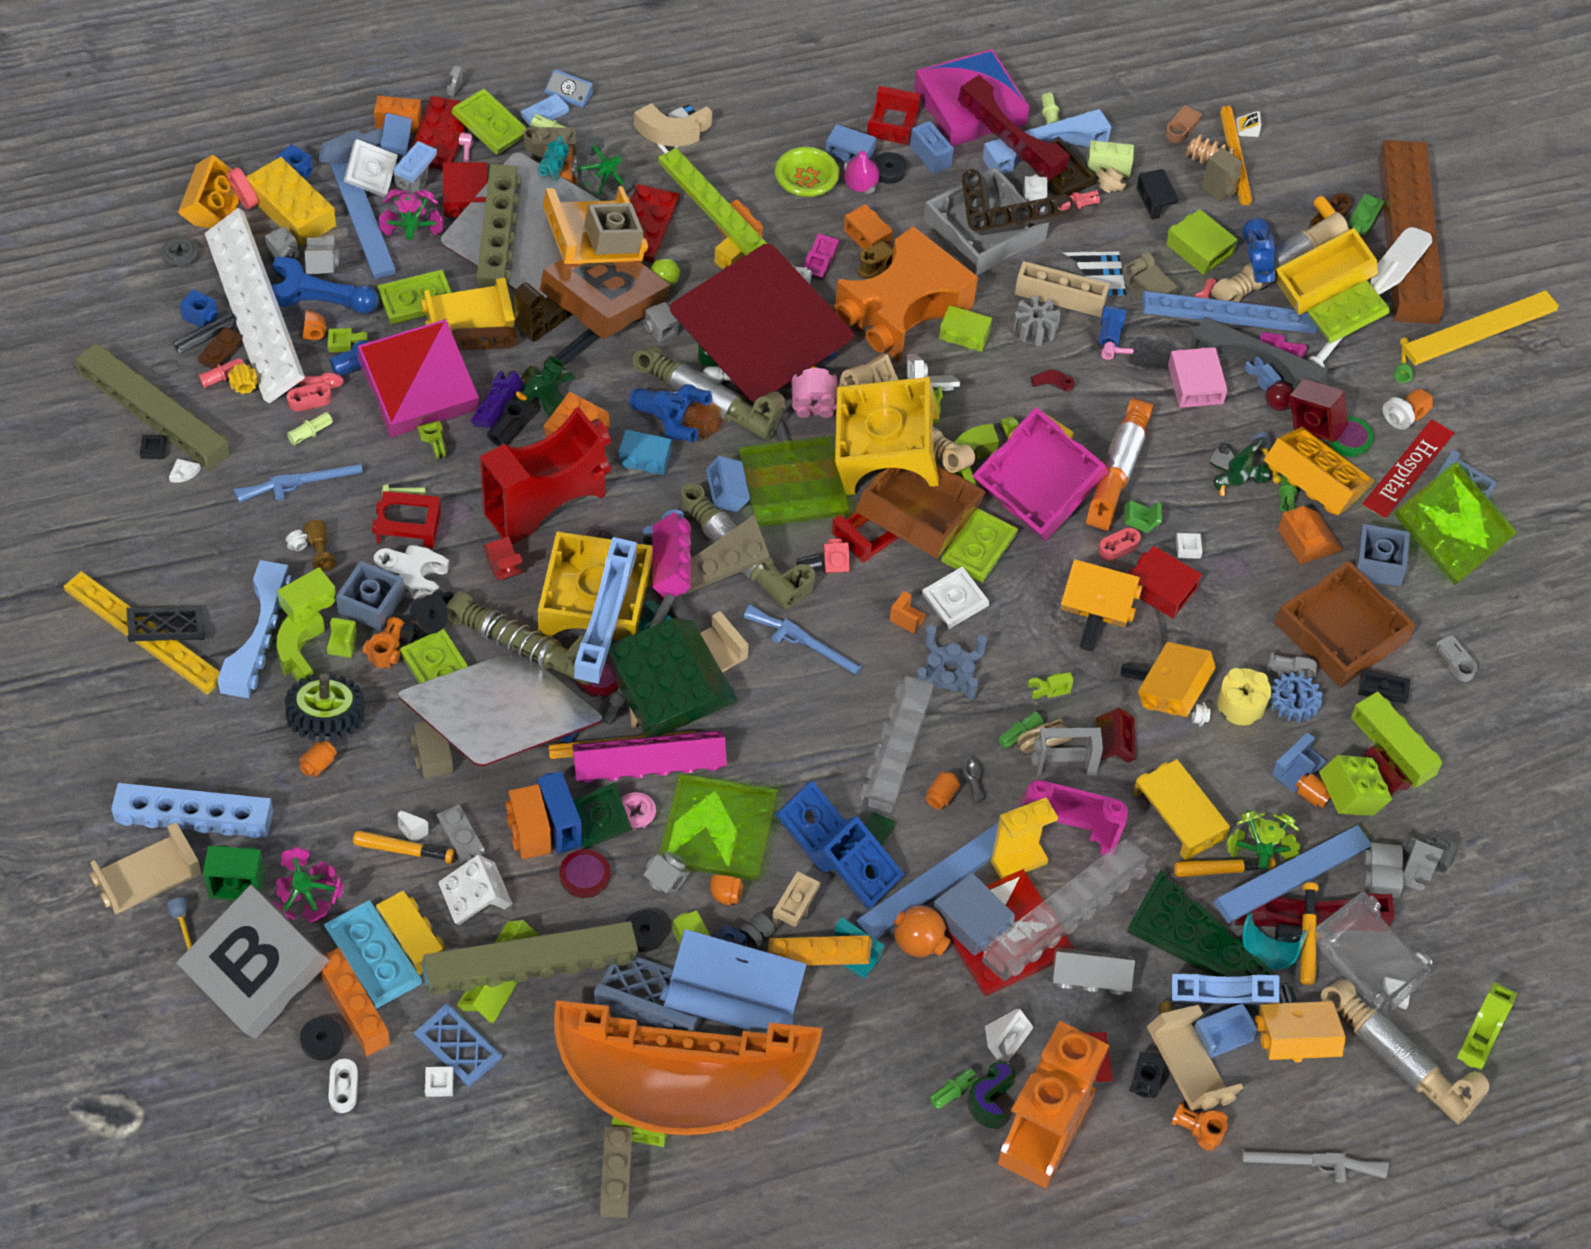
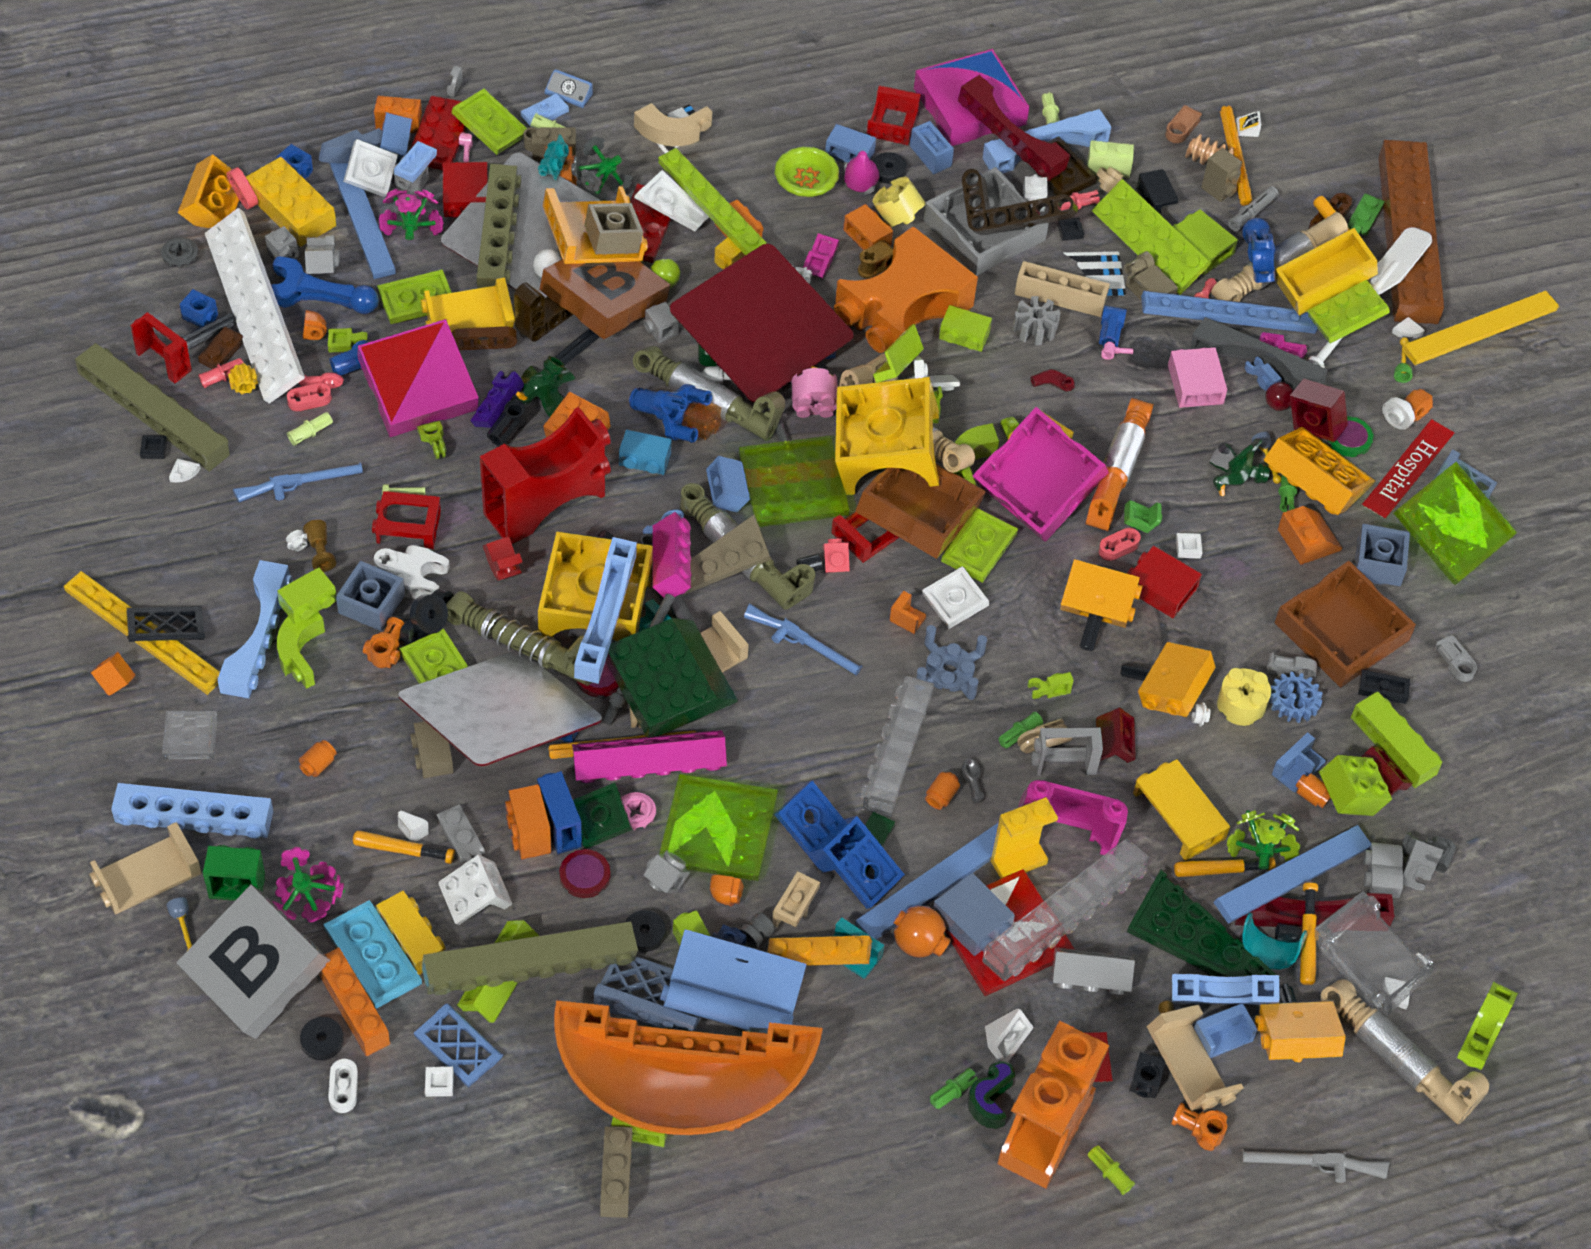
(113, 673): none -> orange panel
(175, 354): none -> red panel
(190, 735): none -> clear plate
(324, 707): wheel -> none
(342, 637): lime panel -> none
(544, 259): none -> white piece
(672, 201): none -> white wing
(898, 202): none -> light yellow brick
(900, 354): none -> lime panel
(1070, 229): none -> black tile
(1110, 1169): none -> lime axle
(1148, 231): none -> lime plate
(1251, 210): none -> light grey pin
(1408, 328): none -> white tile

